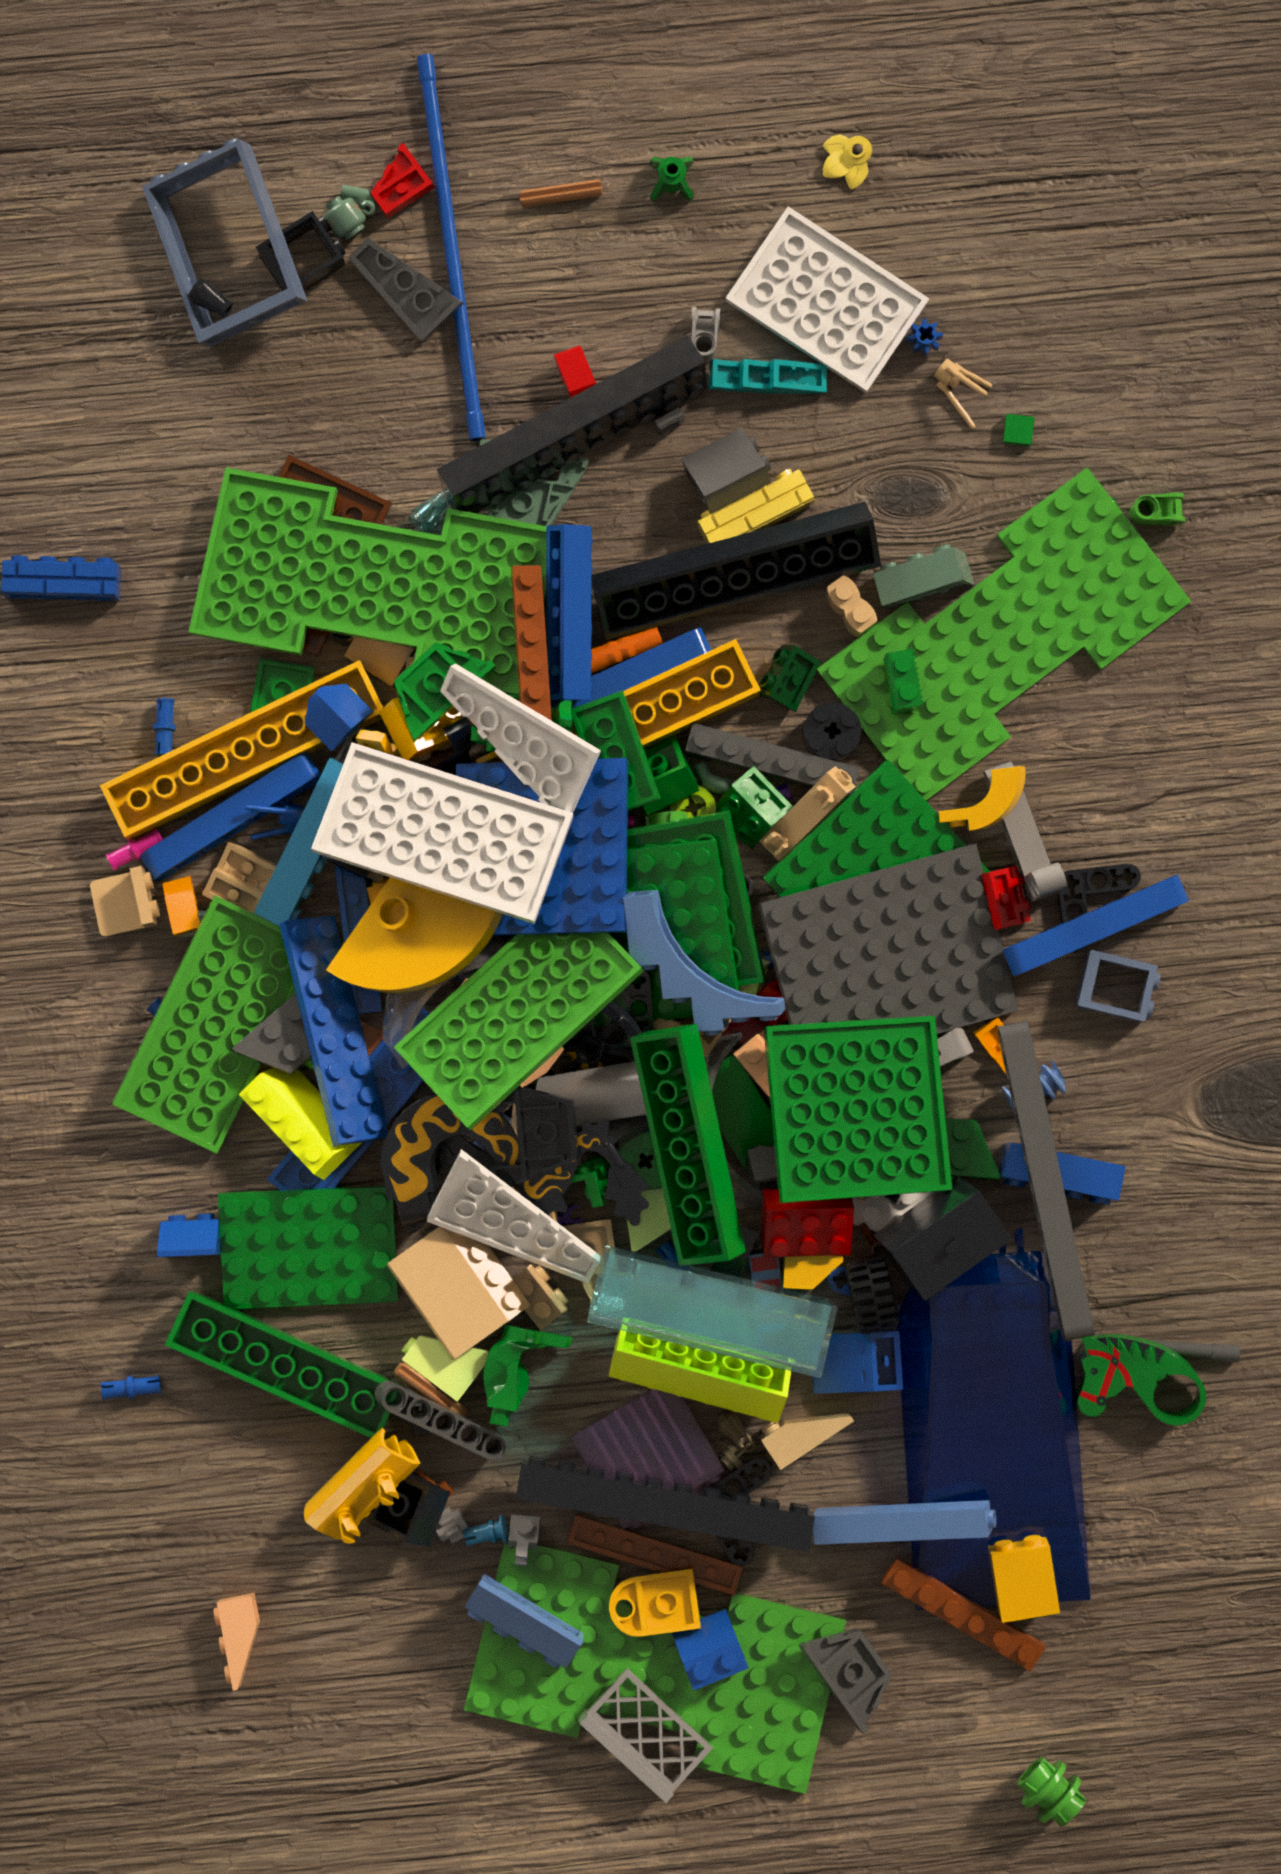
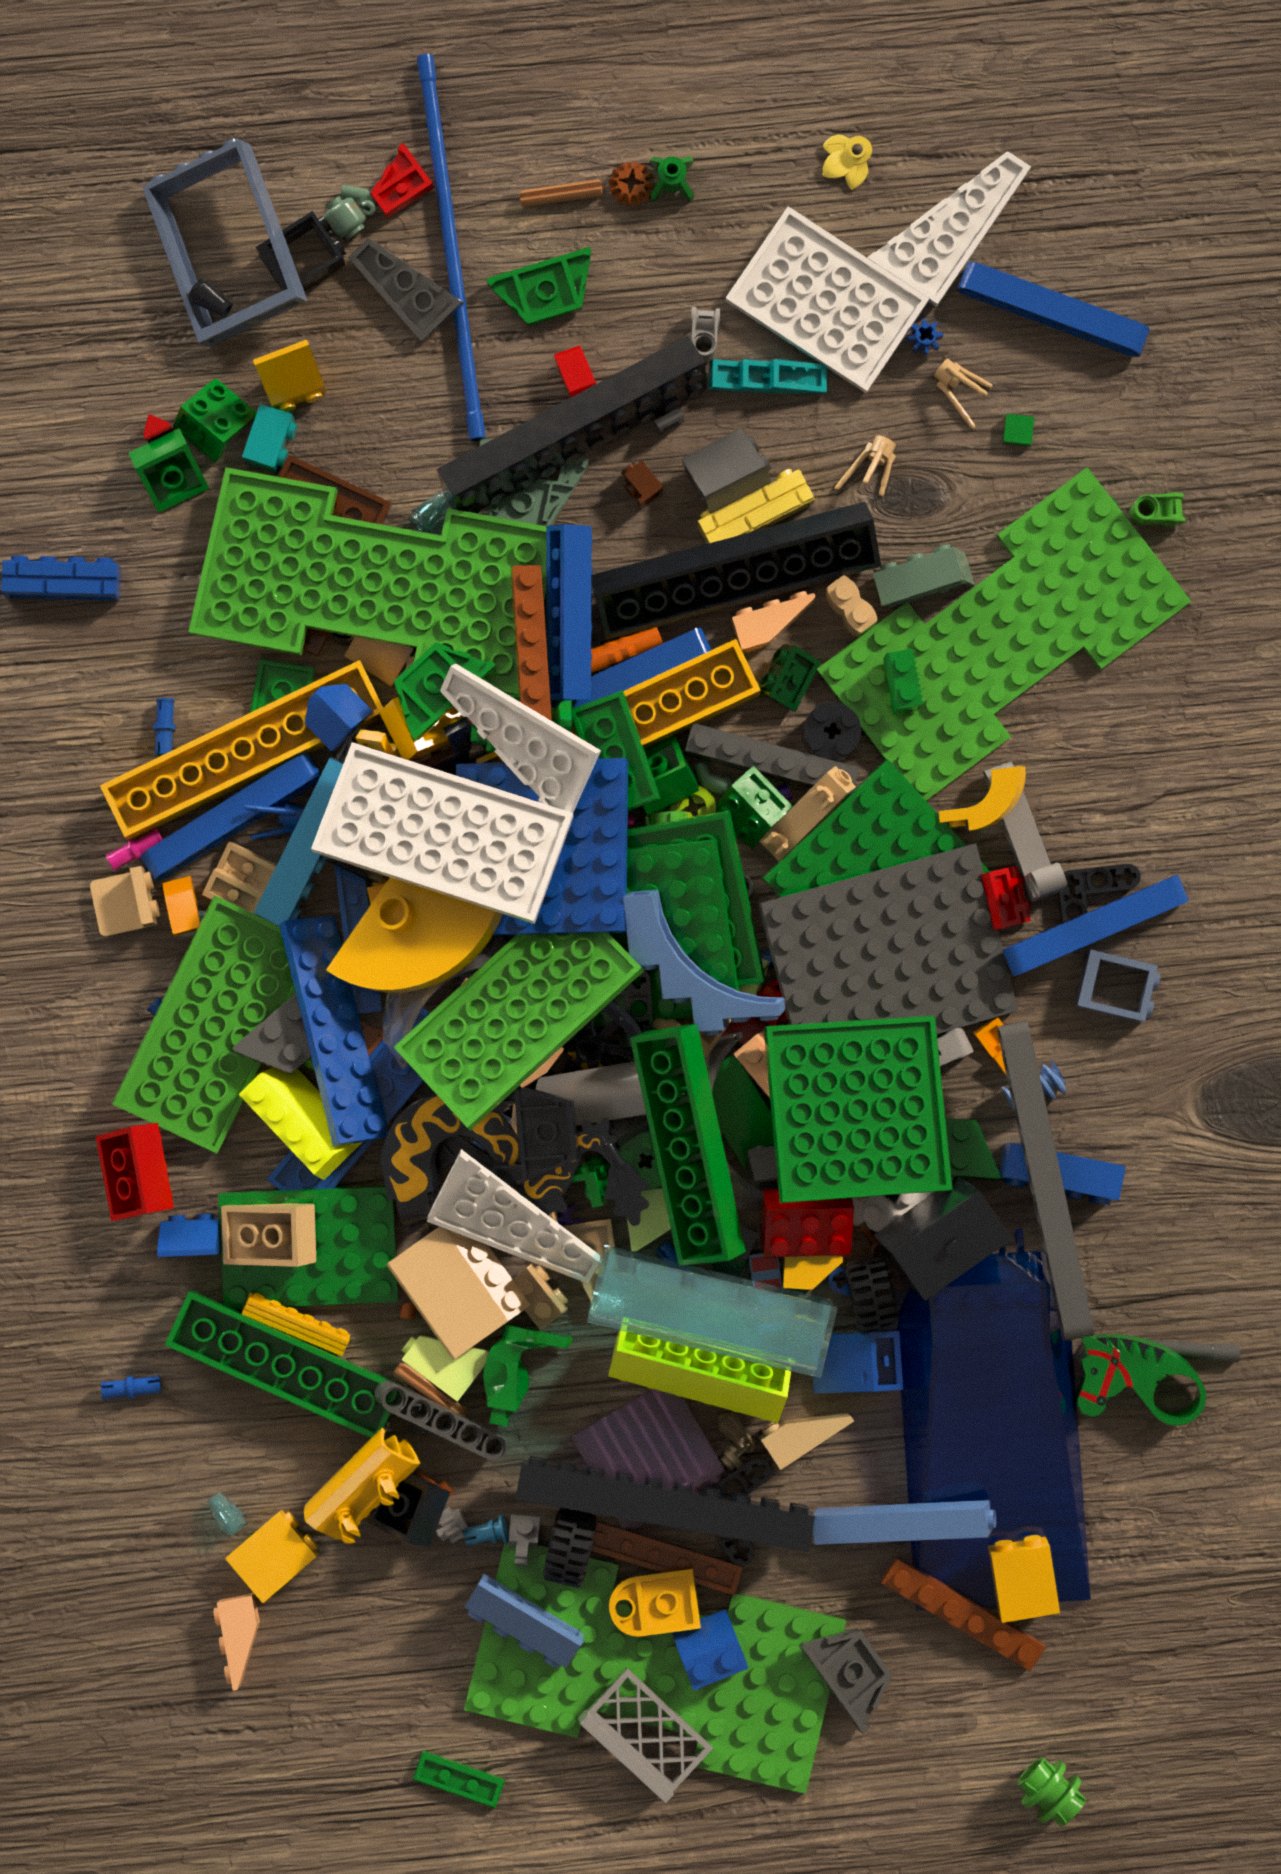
(134, 1172): none -> red brick
(156, 428): none -> red slope
(168, 470): none -> green slope
(213, 418): none -> green bracket
(227, 1515): none -> clear light blue cone
(269, 438): none -> teal brick
(269, 1234): none -> tan slope
(273, 1555): none -> yellow brick
(290, 376): none -> yellow slope
(296, 1324): none -> yellow piece
(408, 1311): none -> dark orange hand
(459, 1779): none -> green tile
(545, 288): none -> green wing
(570, 1547): none -> black tyre
(640, 192): none -> dark orange gear
(641, 483): none -> reddish brown brick
(762, 626): none -> light nougat slope
(880, 452): none -> tan plant
(946, 236): none -> white wing
(1053, 309): none -> blue beam

